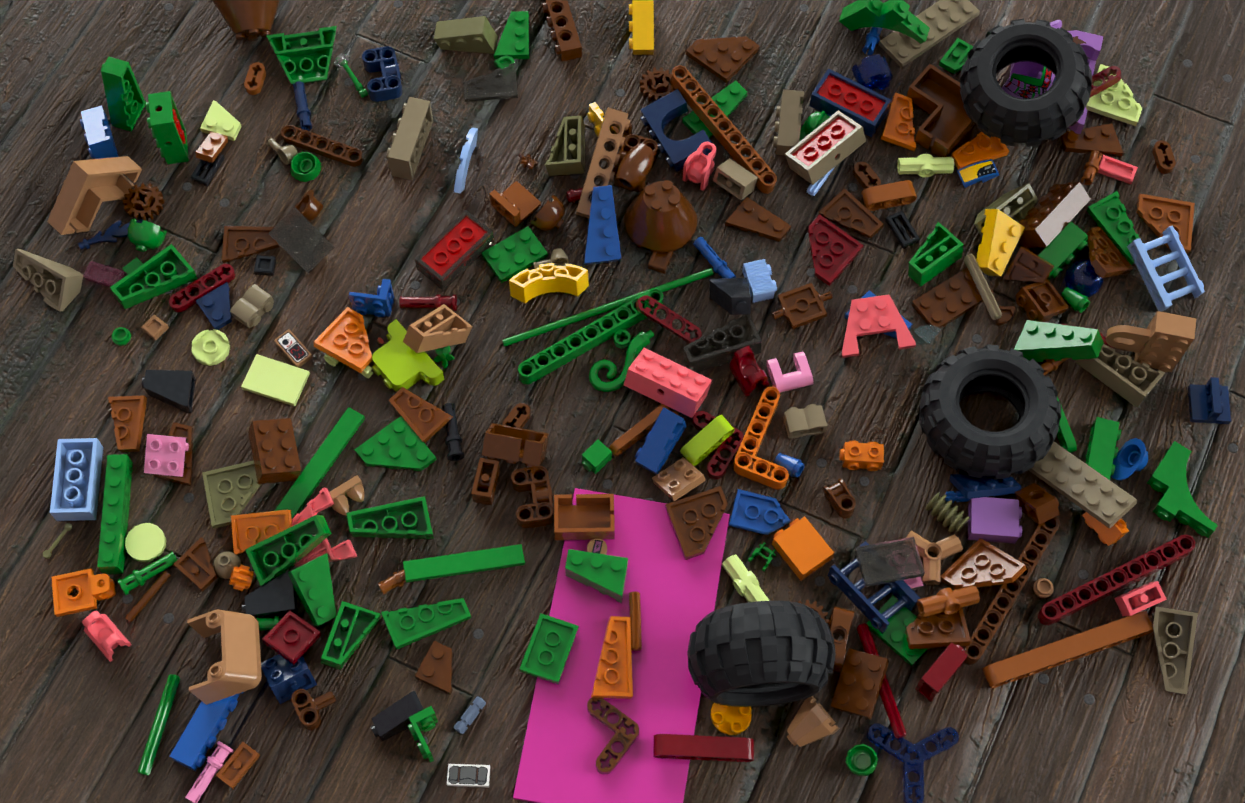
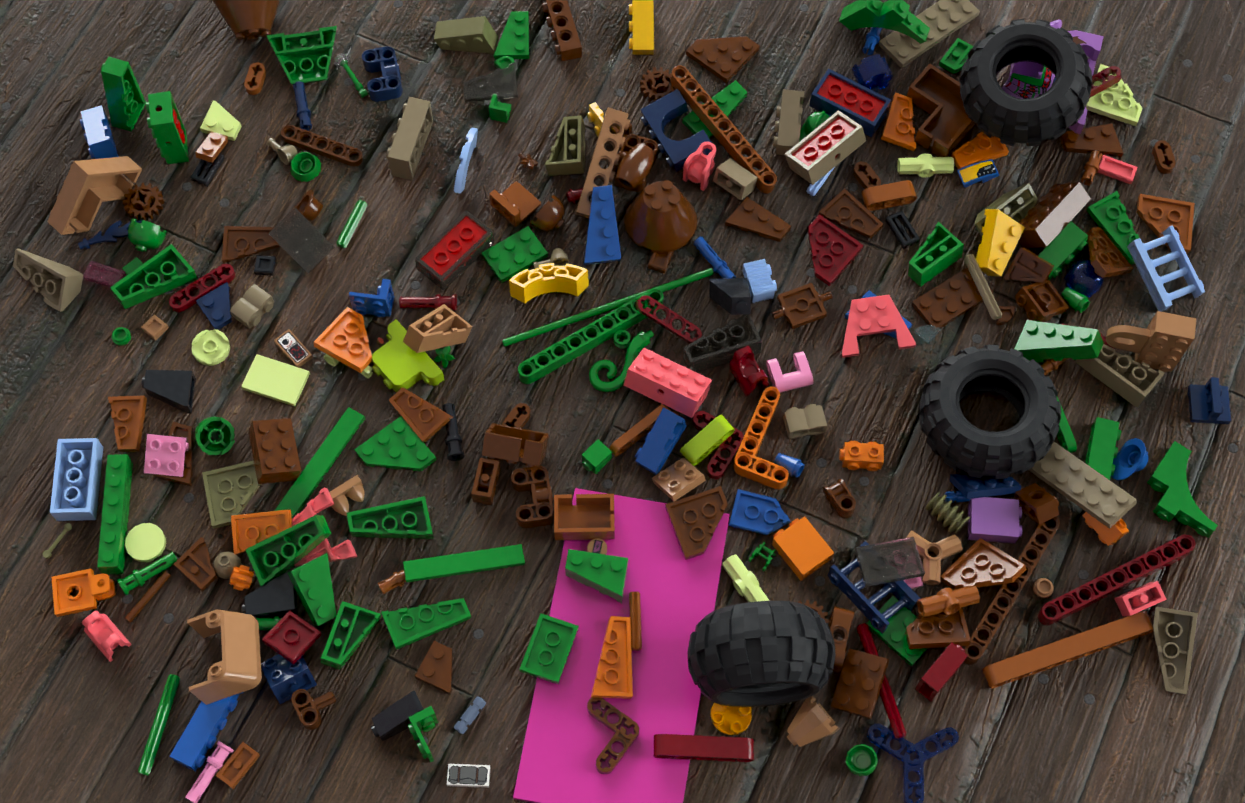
(214, 435): none -> green cylinder
(351, 224): none -> axle
(498, 110): none -> green panel

